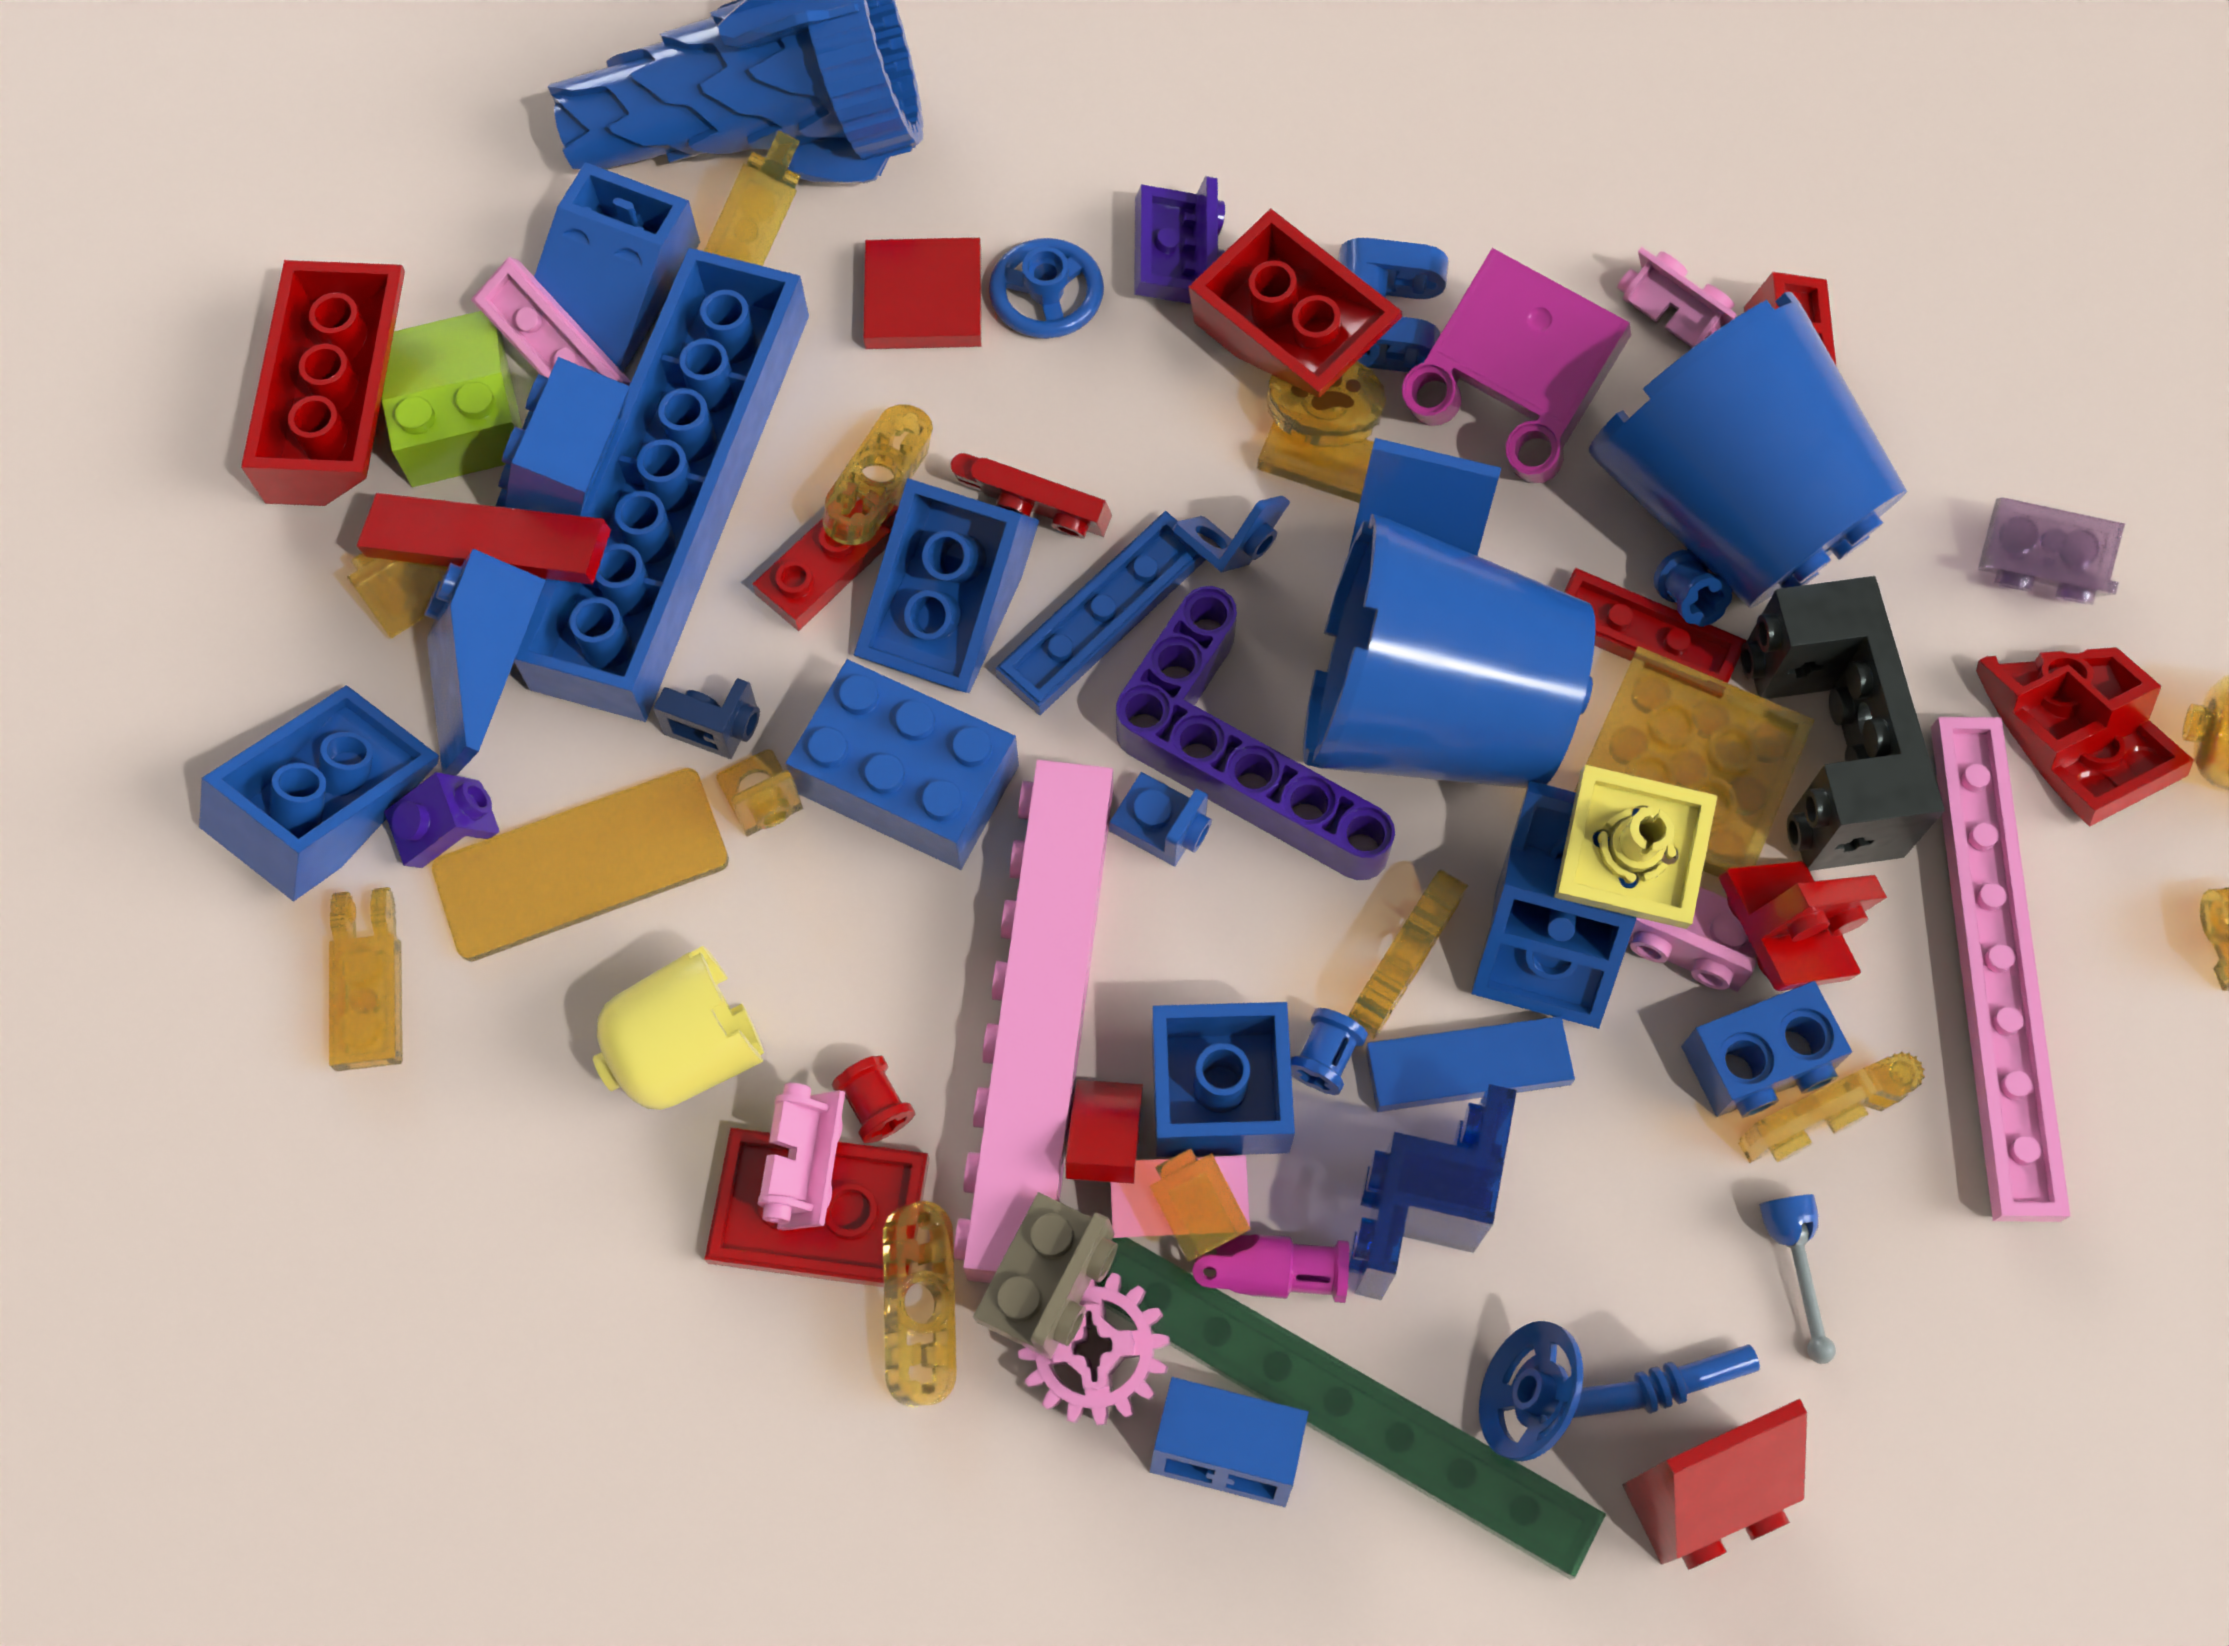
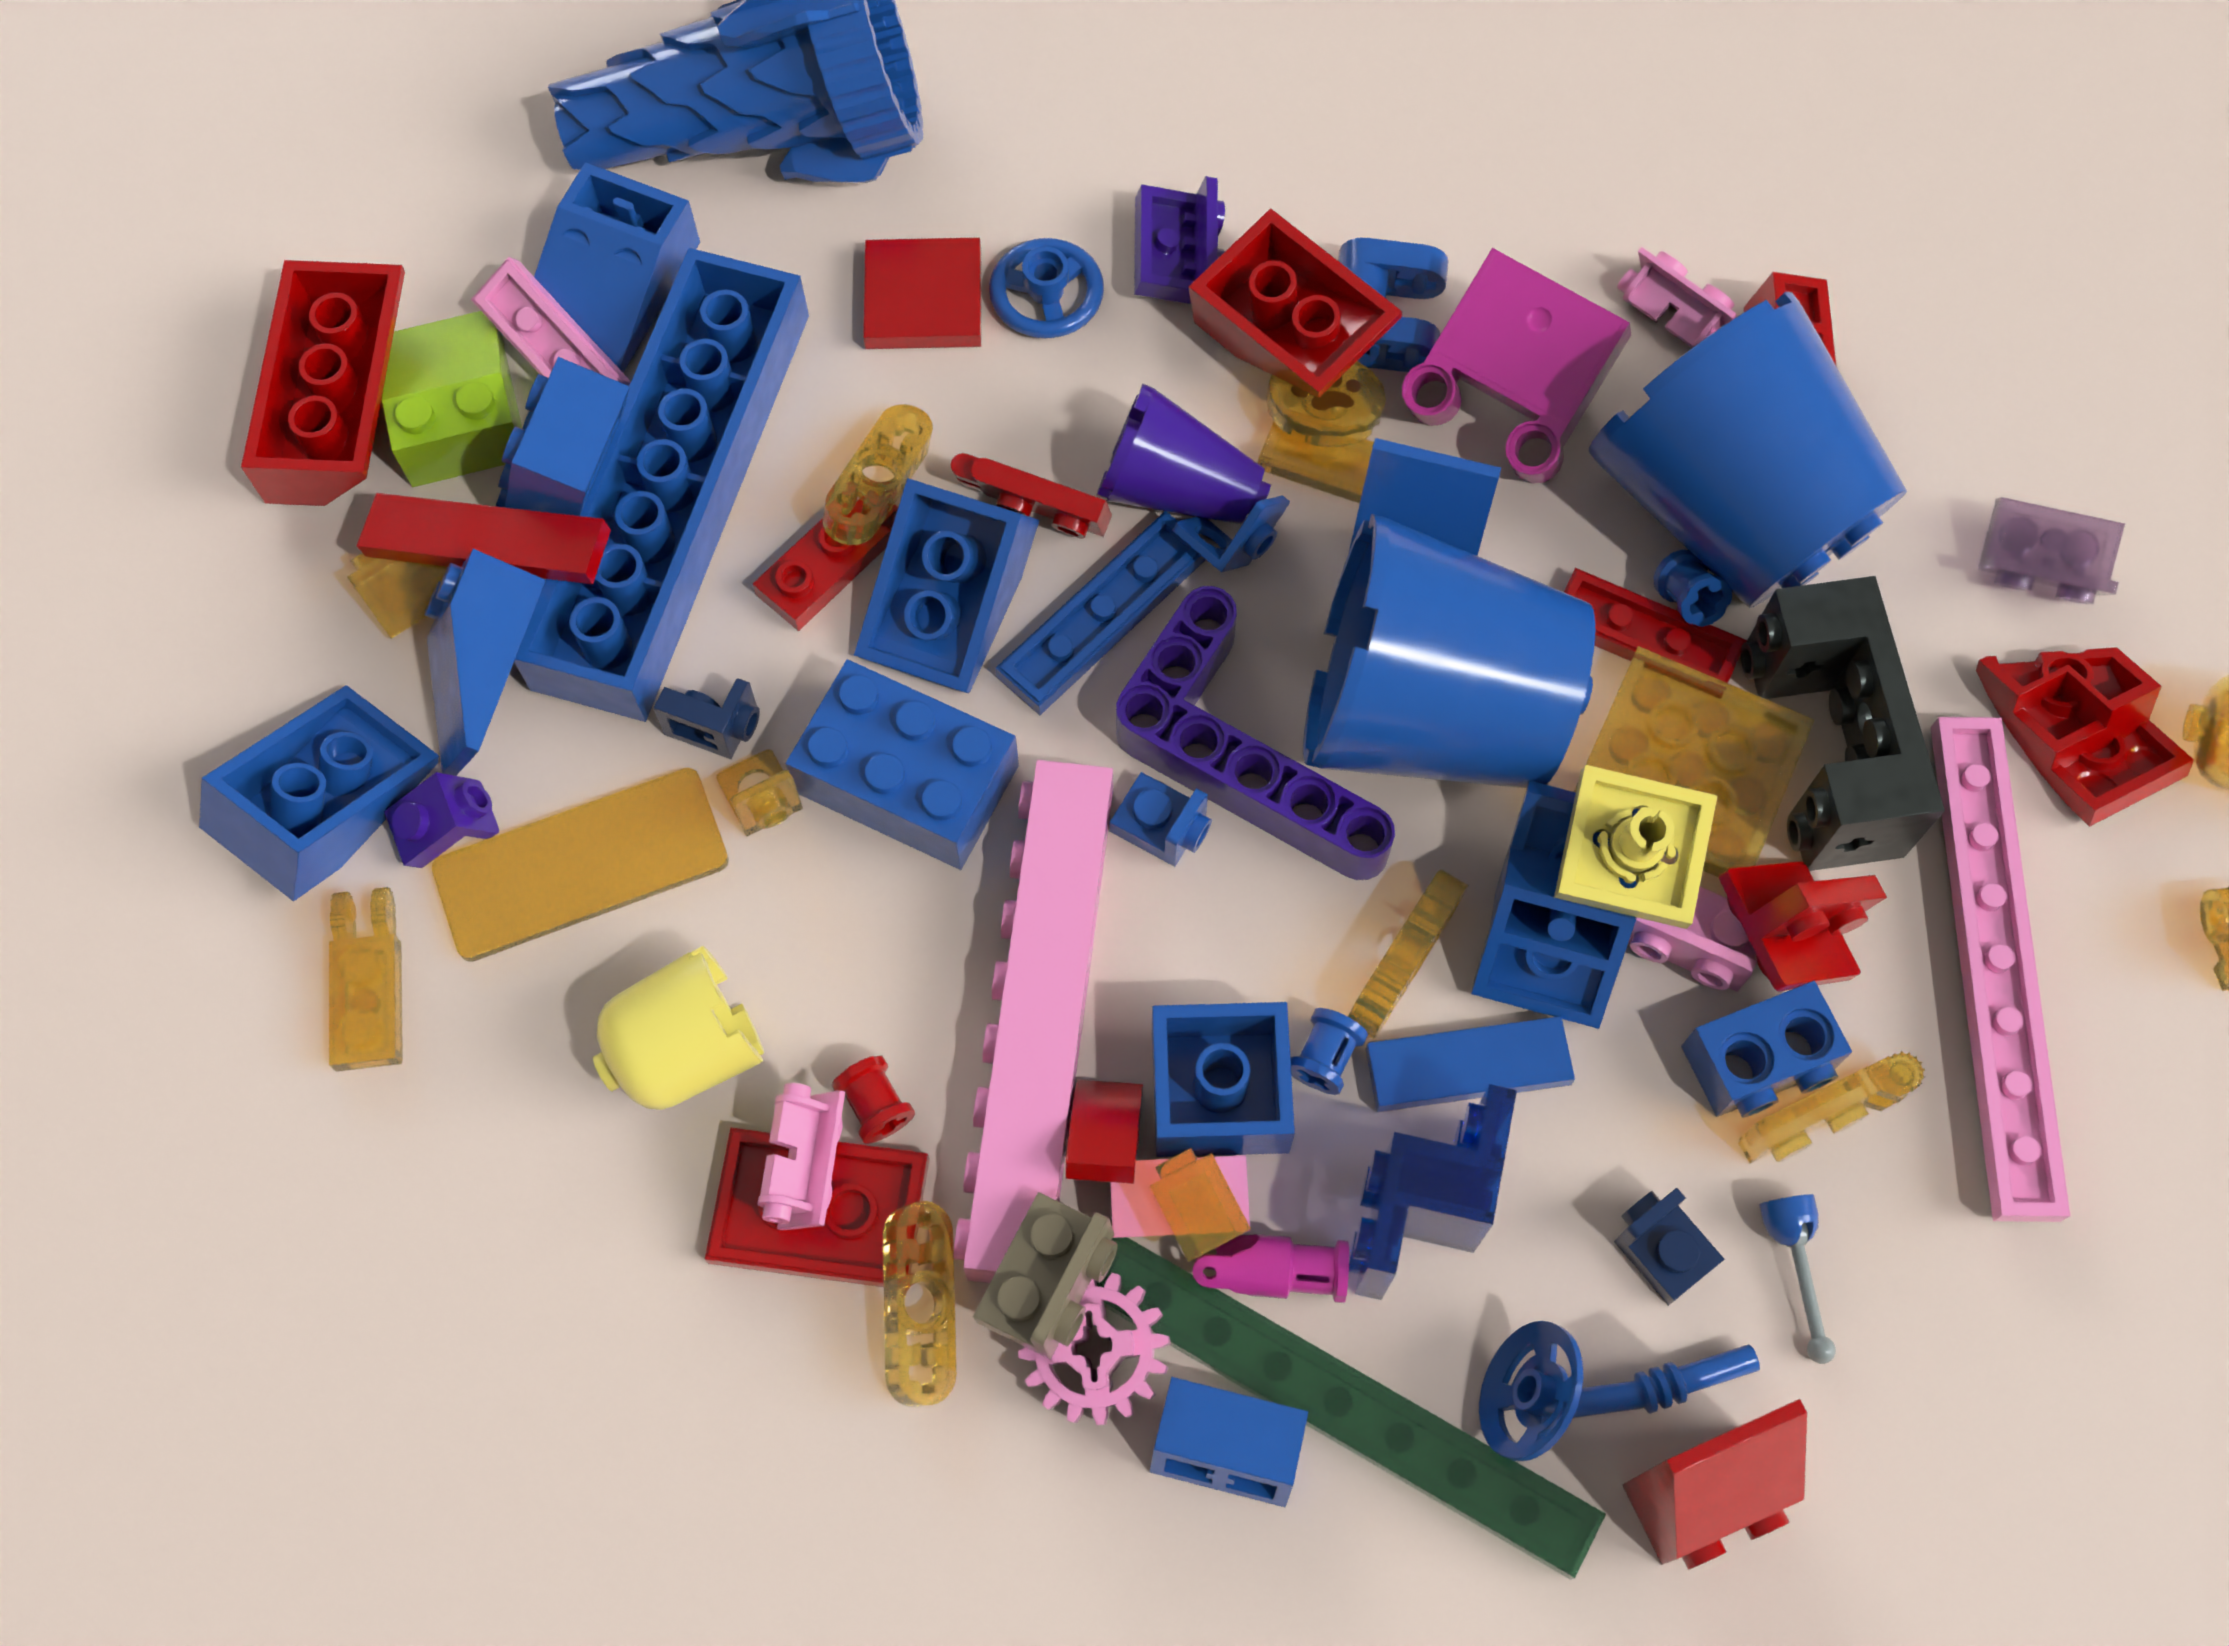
(757, 204): clear yellow hinge -> none
(1179, 465): none -> dark purple cone
(1666, 1245): none -> dark blue bracket

